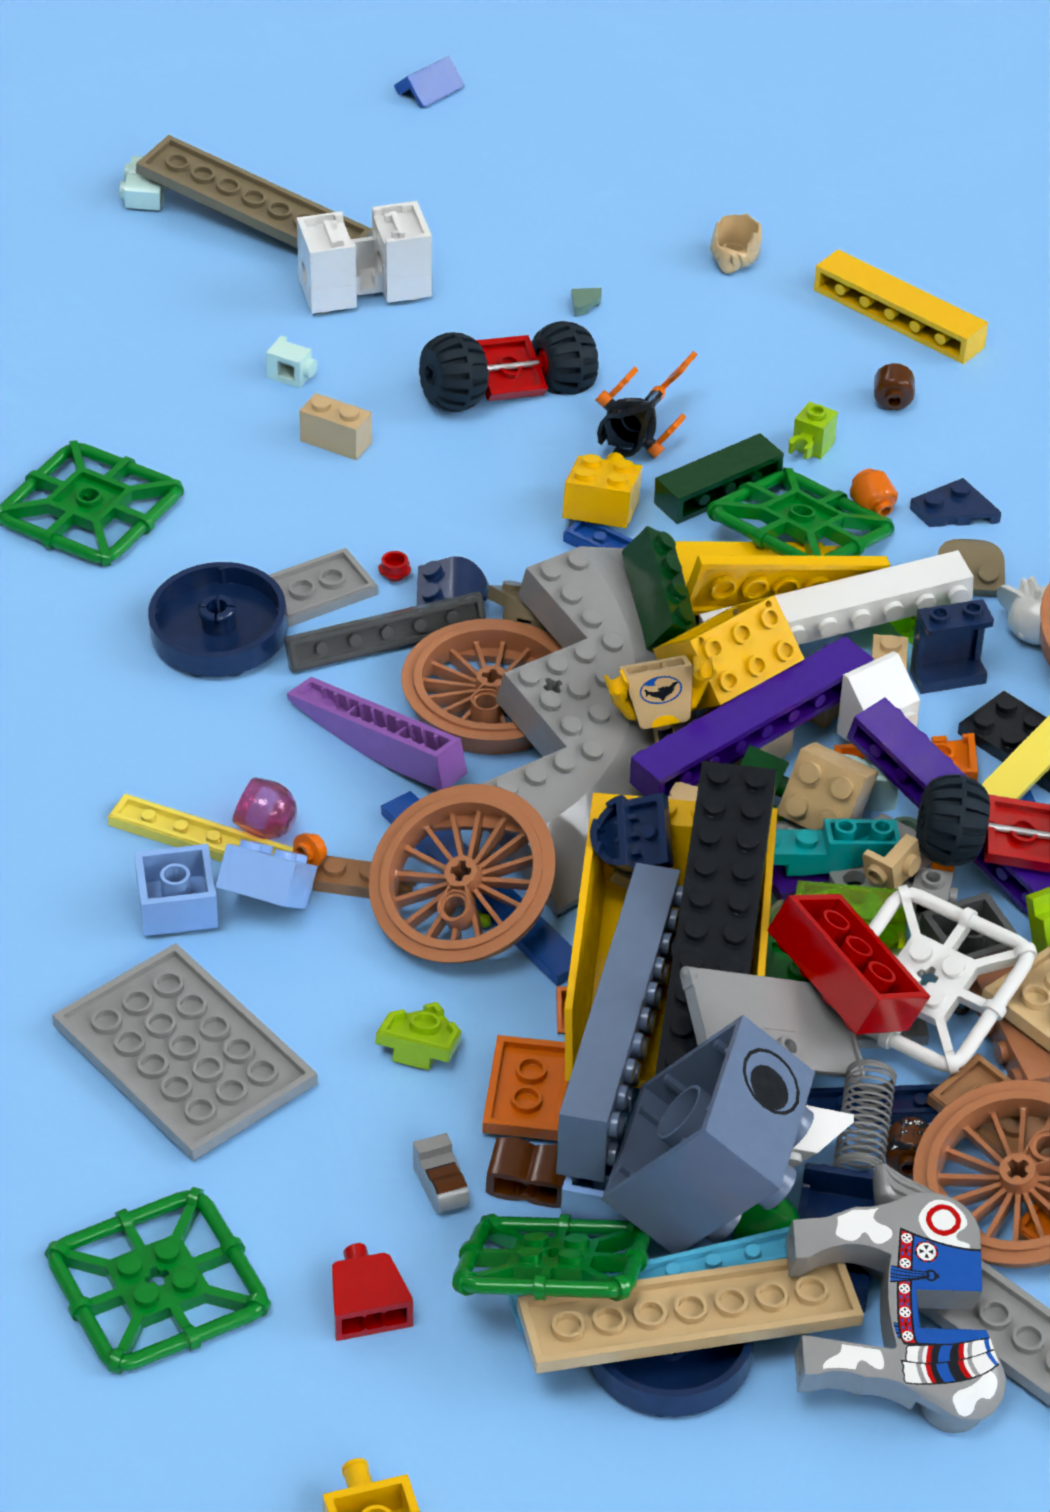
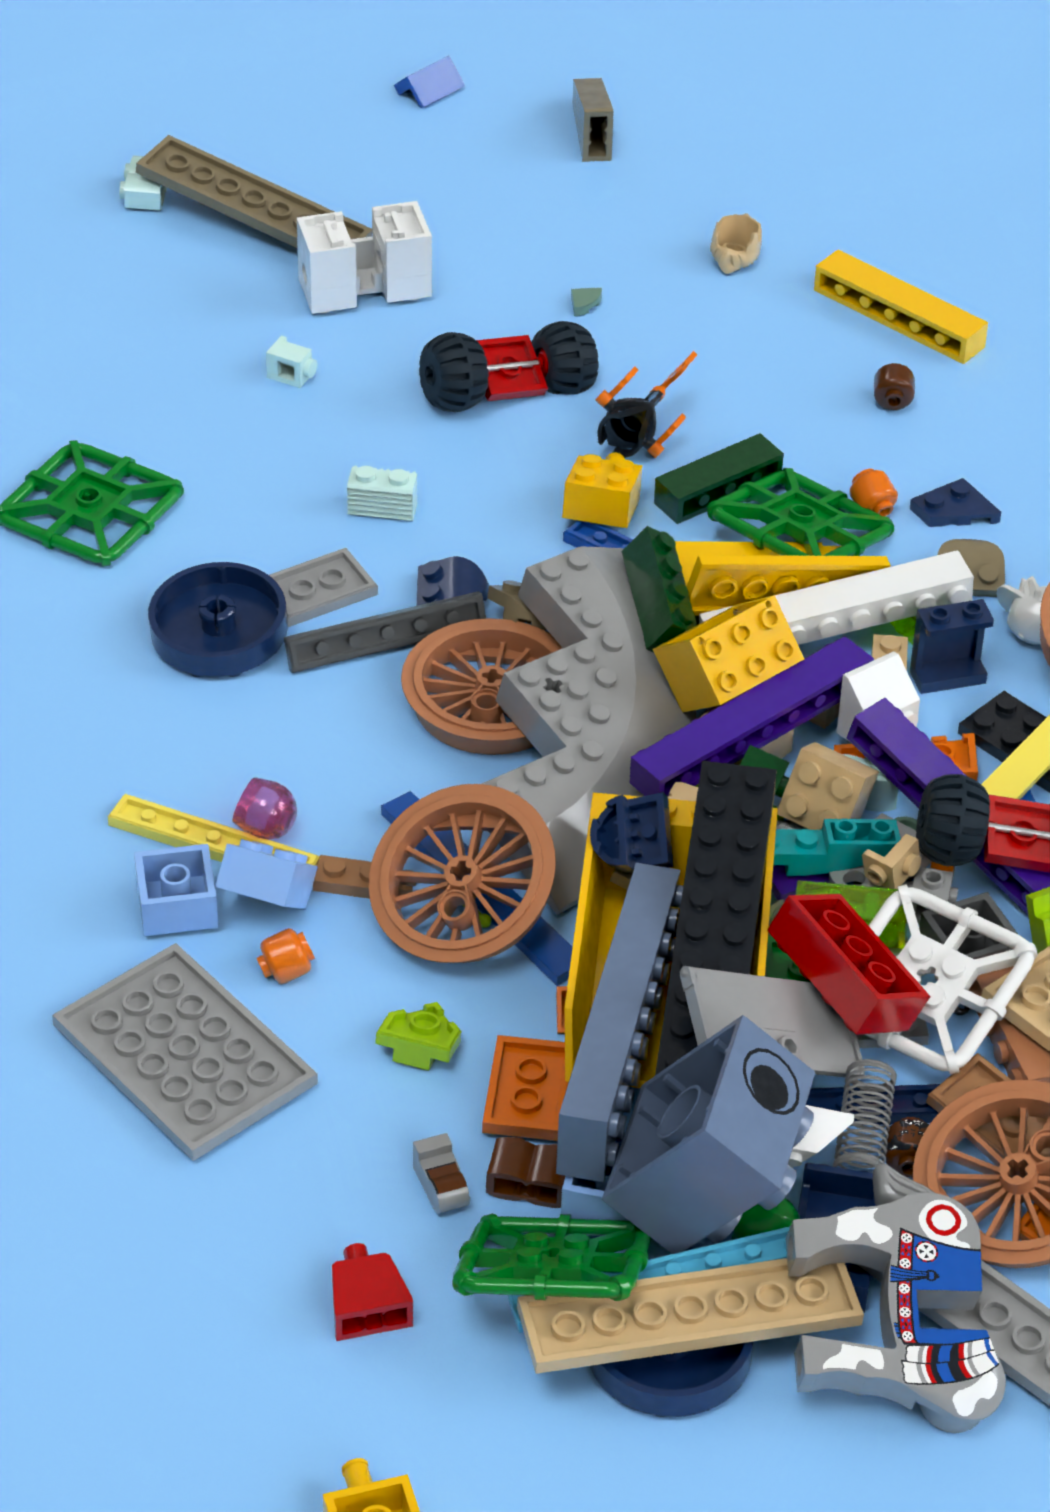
(147, 1302): green plate -> none
(285, 956): none -> orange head
(311, 846): orange plate -> none
(335, 426): tan brick -> none
(382, 493): none -> light aqua brick
(383, 734): medium lavender slope -> none
(394, 566): red plate -> none
(593, 119): none -> dark tan slope
(660, 691): torso -> none
(814, 431): lime brick -> none

